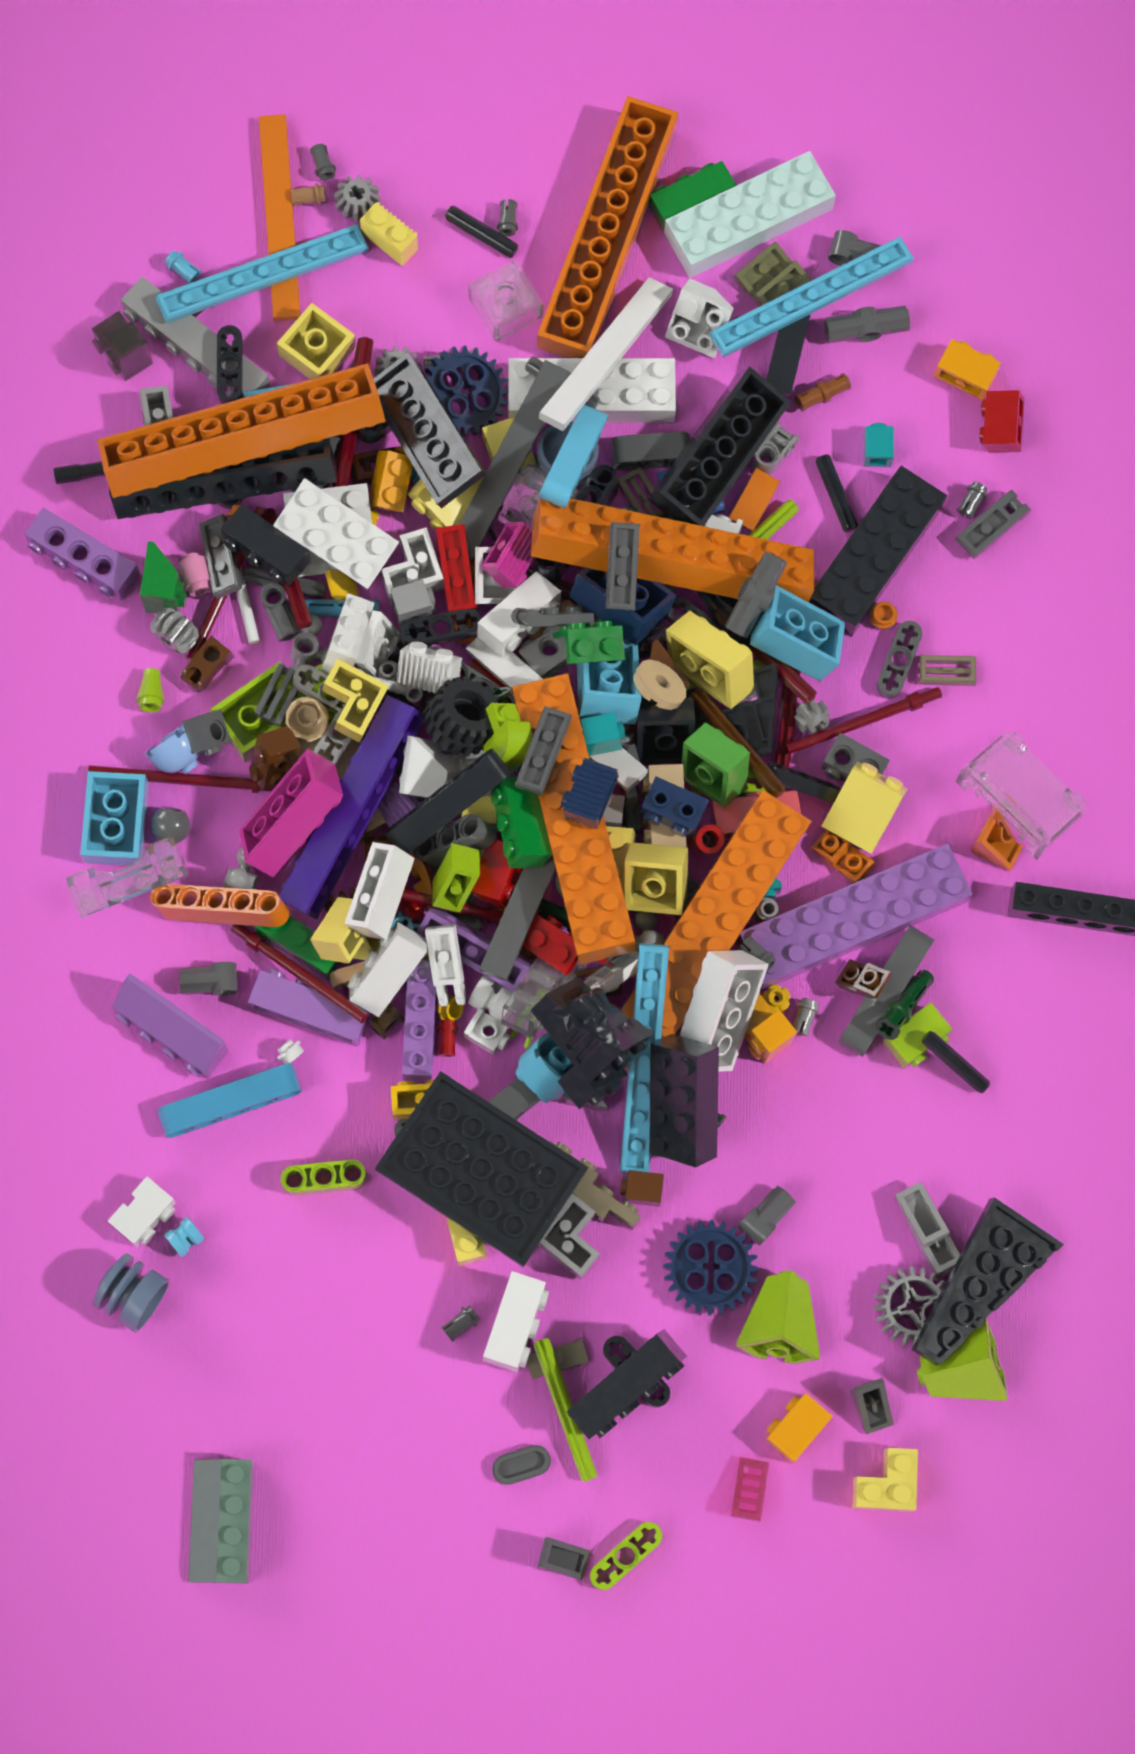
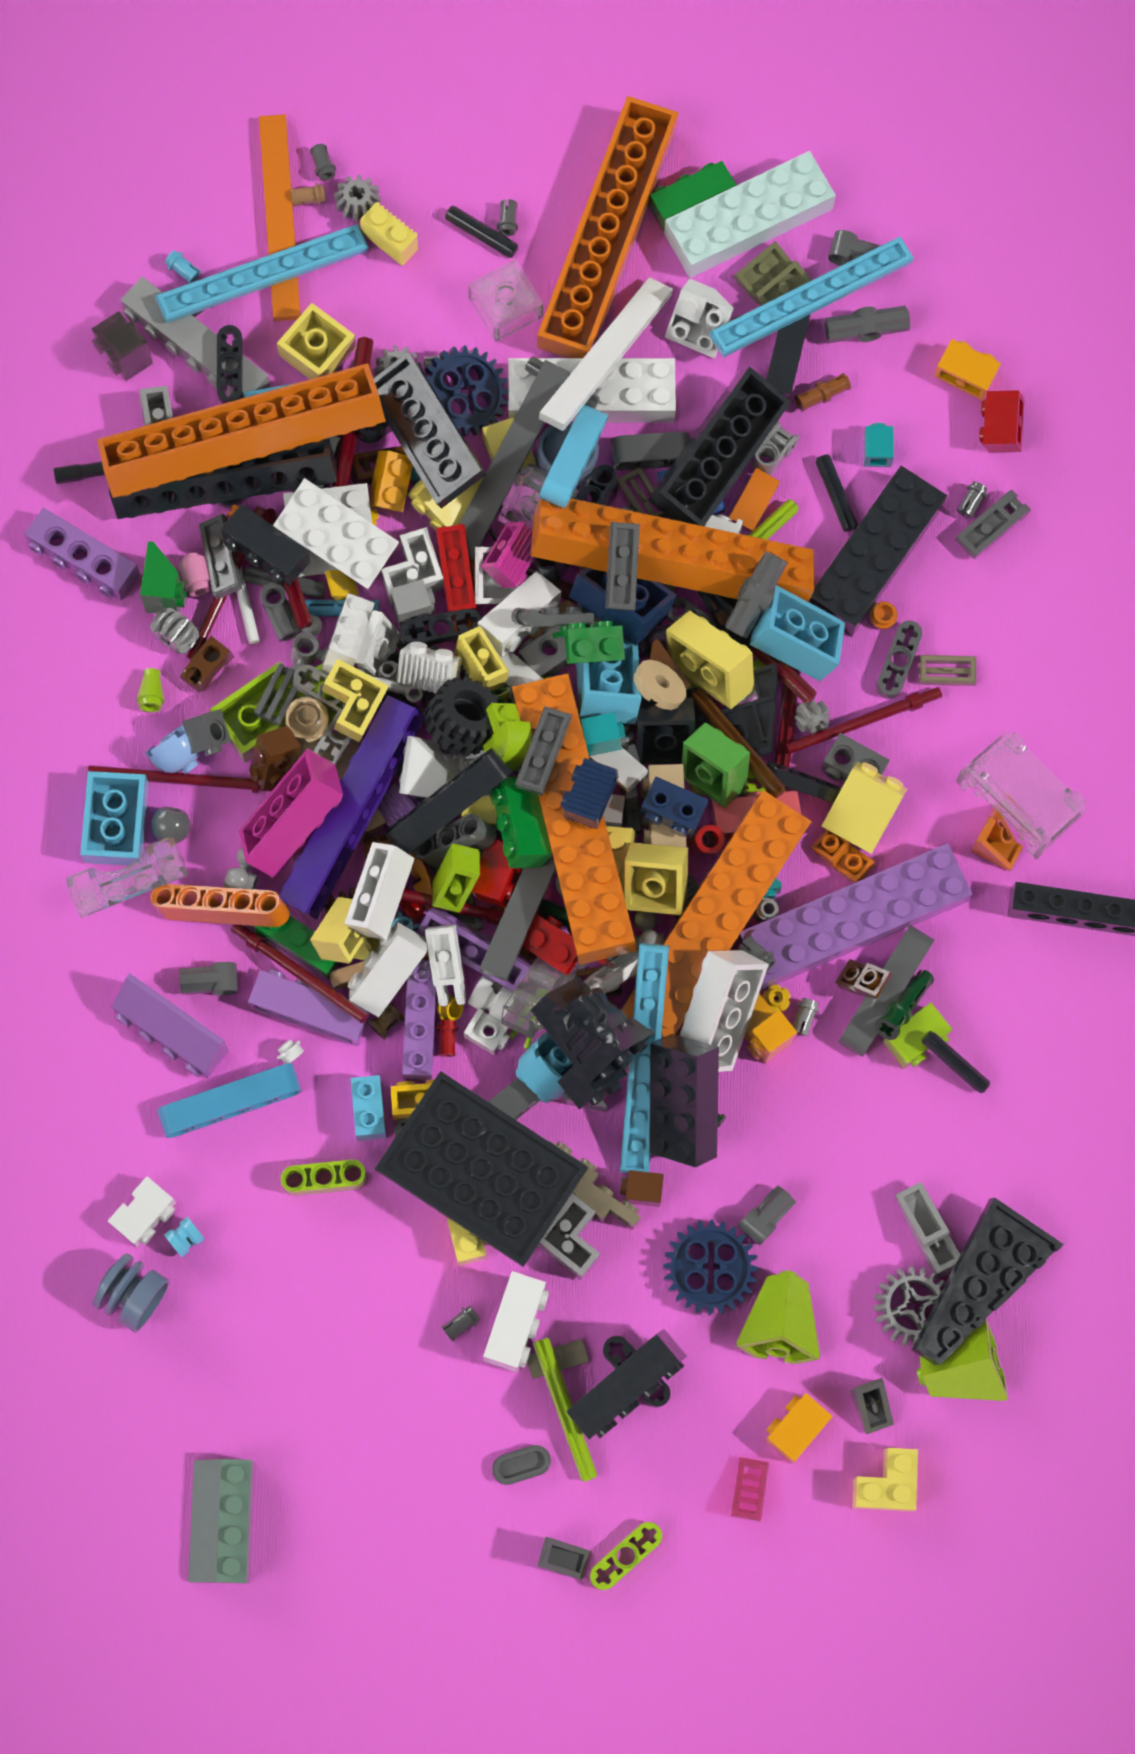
(368, 1108): none -> medium azure brick
(481, 659): none -> light yellow brick

